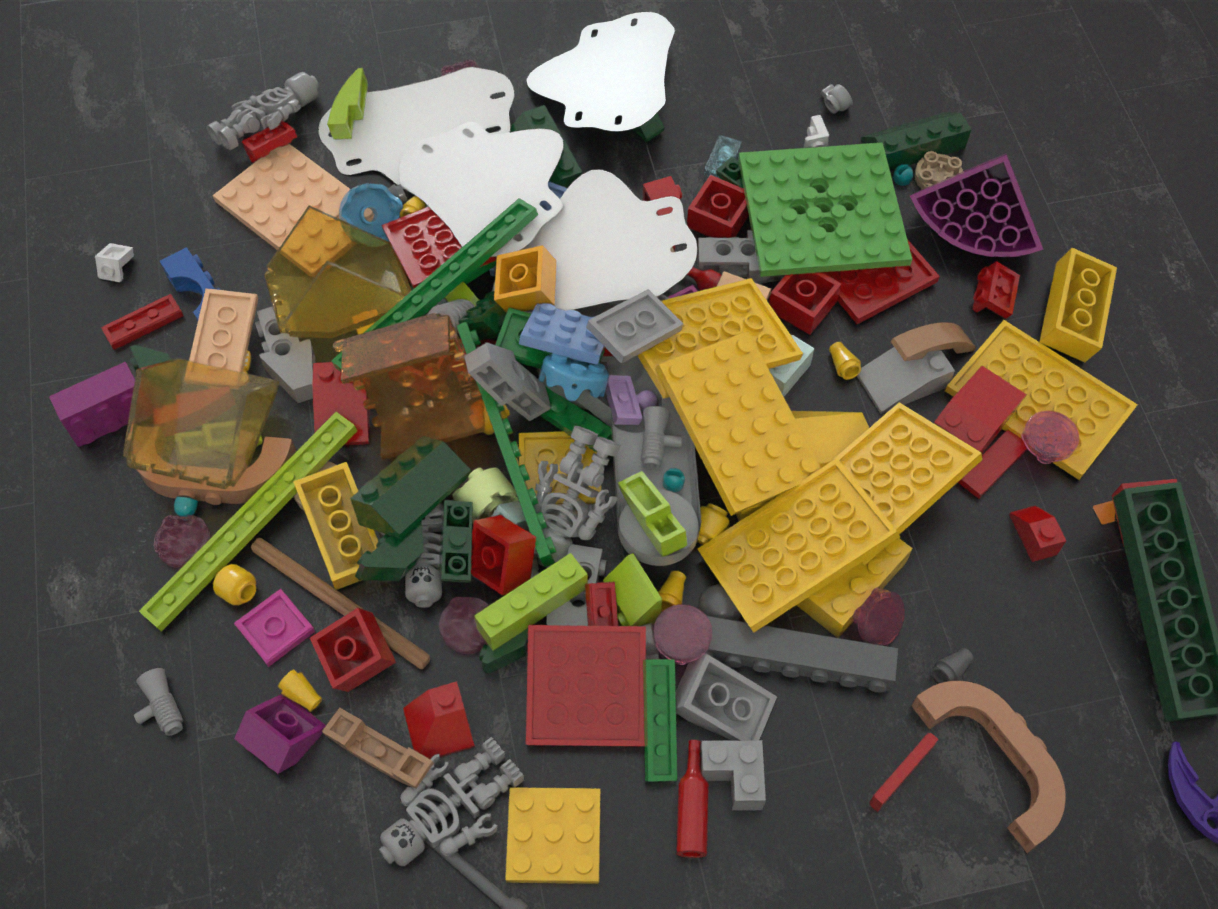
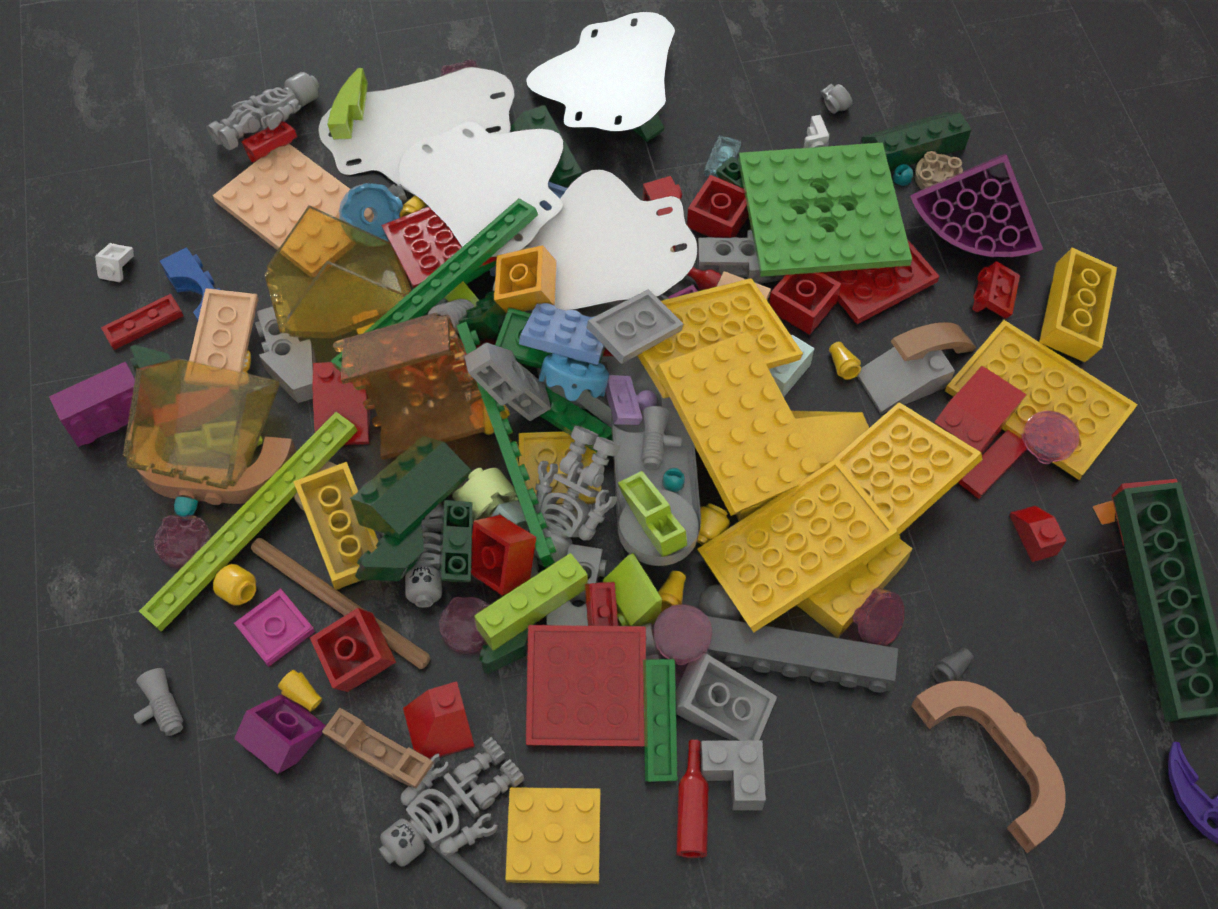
(903, 771): red tile -> none

